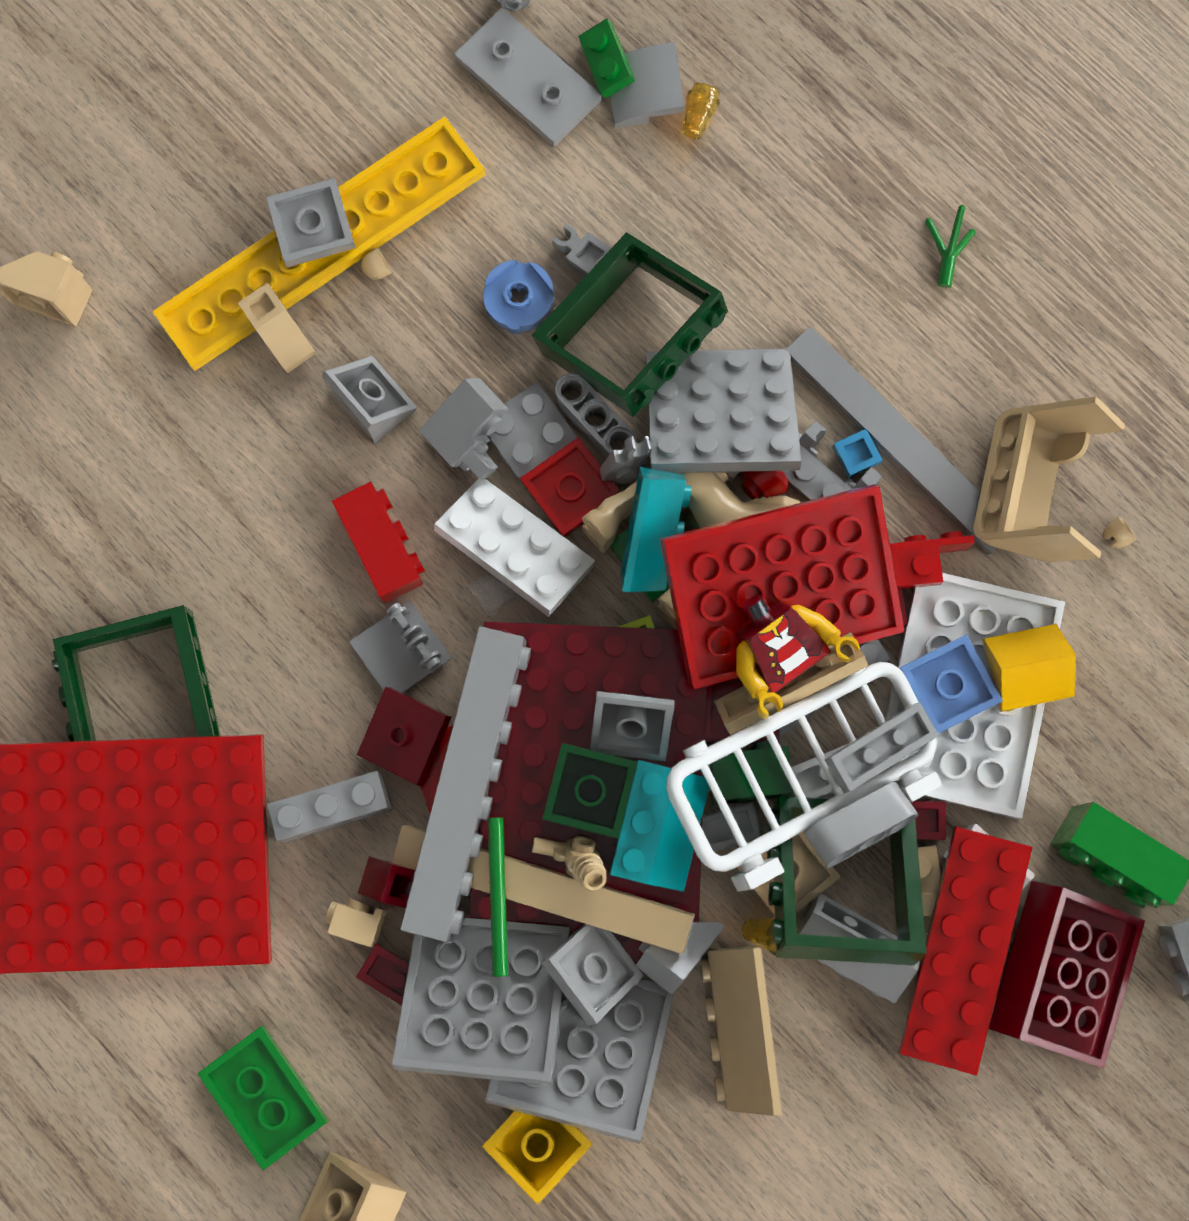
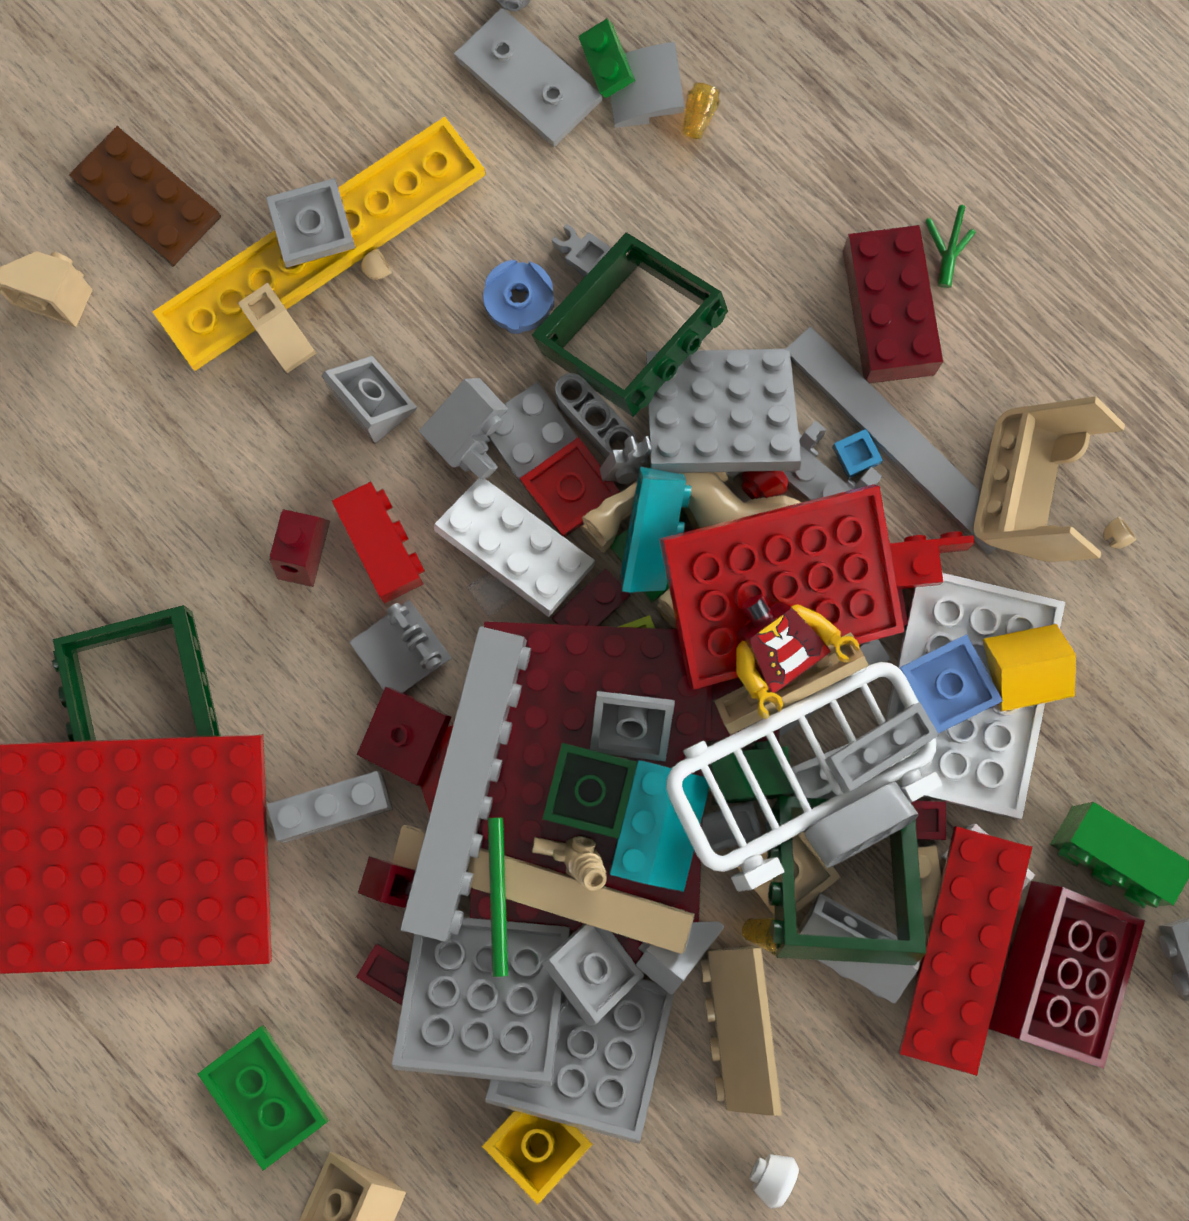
(145, 195): none -> reddish brown plate
(299, 545): none -> dark red torso
(355, 922): tan brick -> none
(593, 602): none -> dark red plate
(774, 1179): none -> white cone
(892, 304): none -> dark red brick

